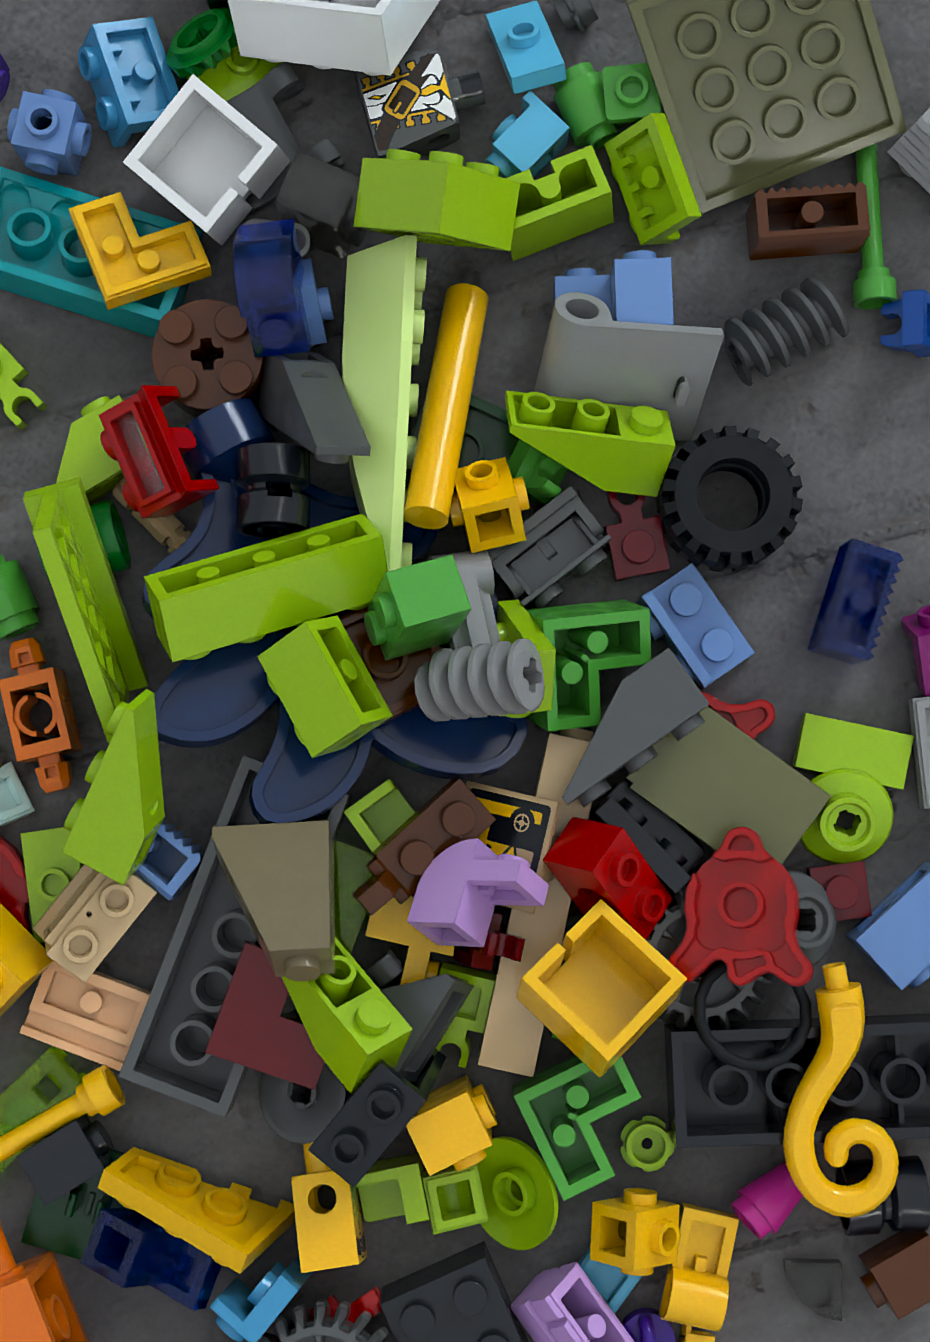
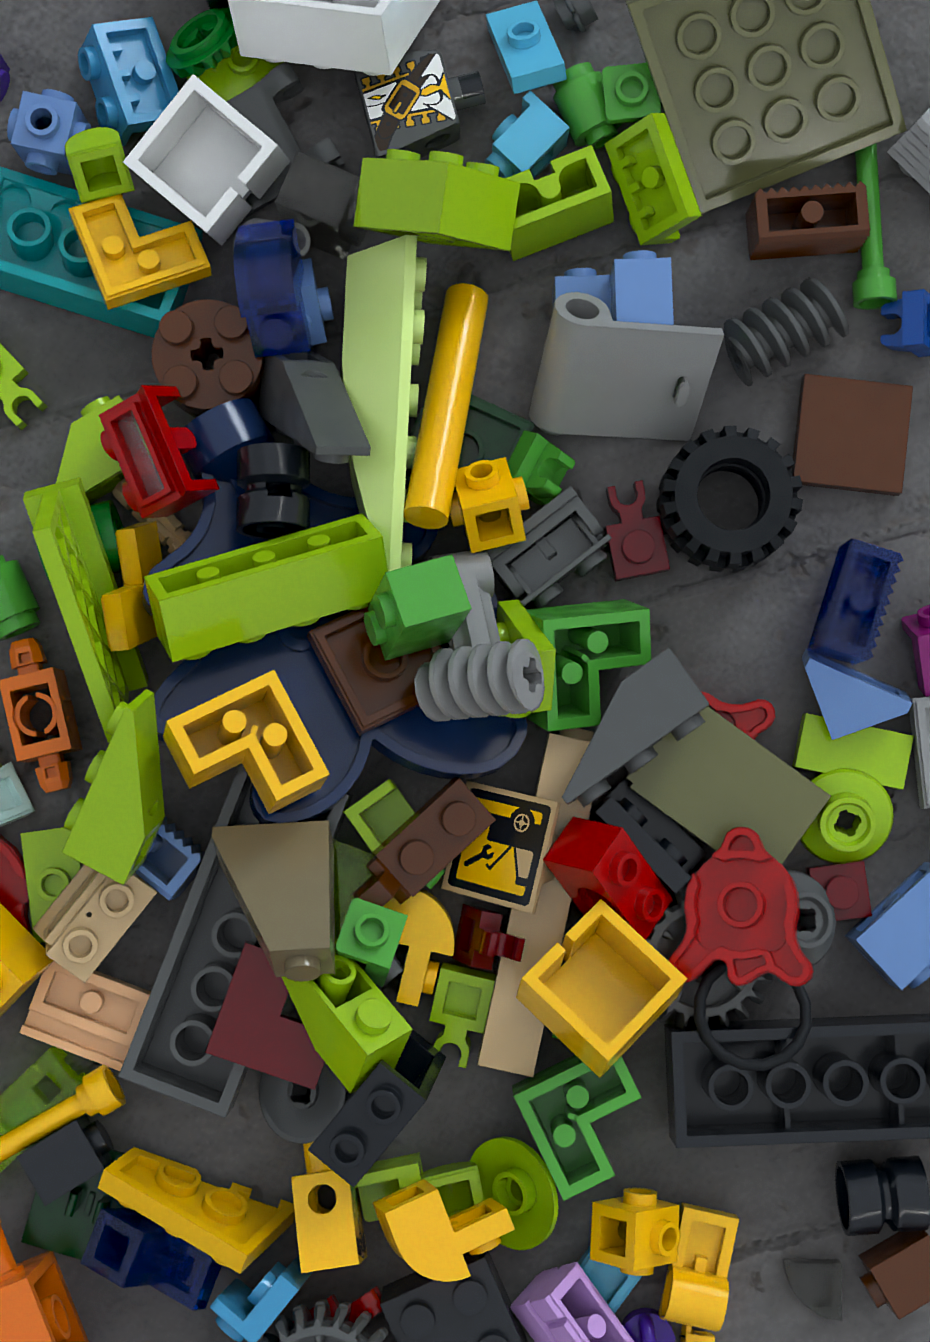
(98, 164): none -> lime brick
(123, 611): none -> yellow tile
(254, 728): none -> yellow brick
(324, 686): lime brick -> none
(371, 937): none -> bright green bracket
(429, 1010): dark grey slope -> none
(432, 1241): none -> yellow brick
(453, 1126): yellow brick -> none
(463, 887): lavender brick -> none
(602, 442): lime slope -> none
(646, 1158): lime plate -> none
(695, 626): medium blue bracket -> none
(767, 1201): dark pink cone -> none
(842, 1031): yellow plant -> none
(850, 697): none -> medium blue slope
(852, 434): none -> reddish brown tile

